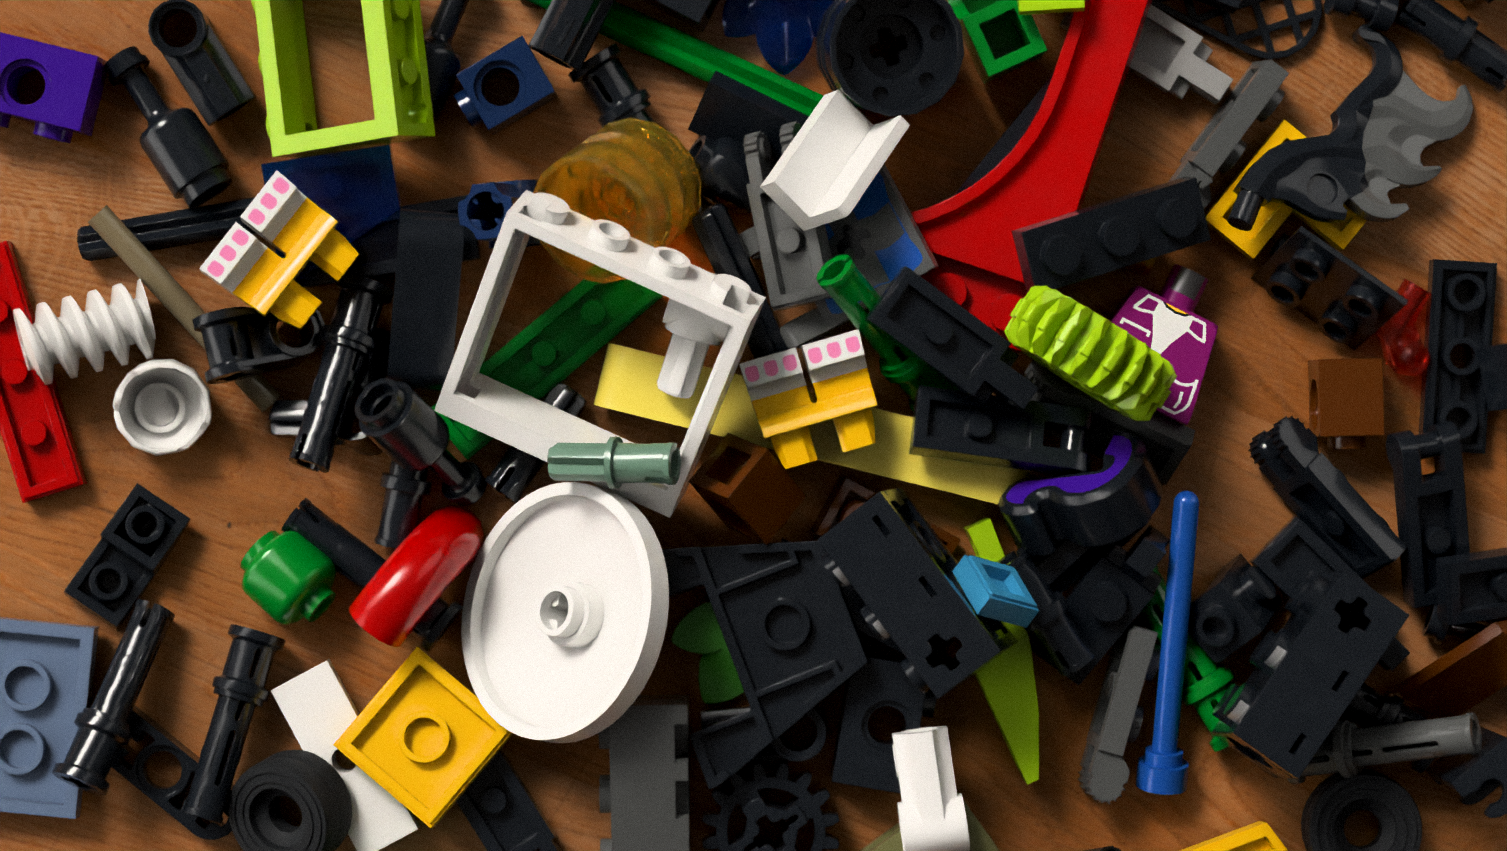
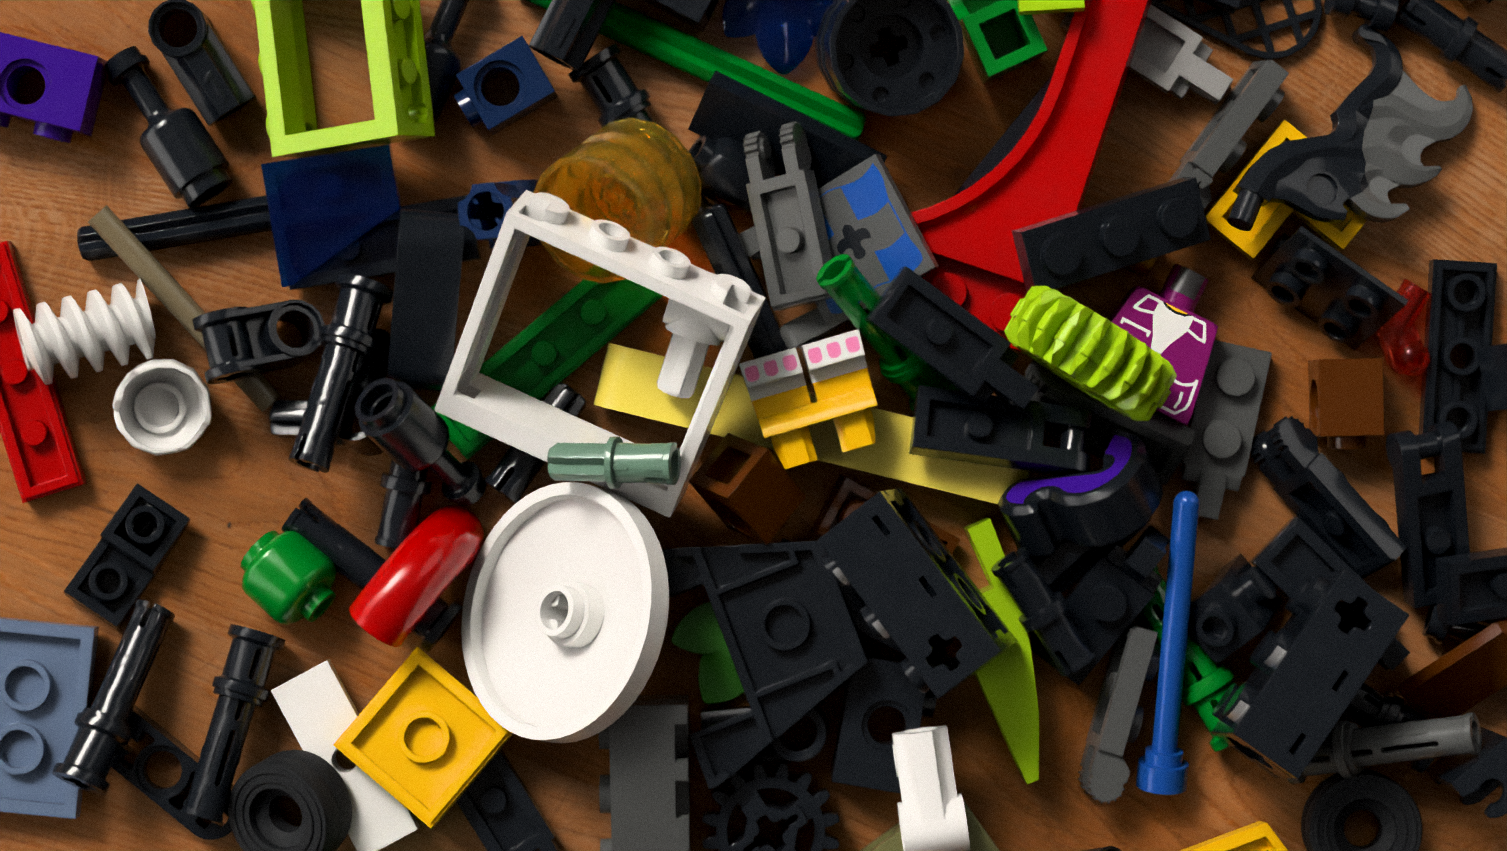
(297, 230): yellow hips -> none
(831, 162): white panel -> none
(995, 590): dark azure tile -> none
(1224, 423): none -> dark grey hinge

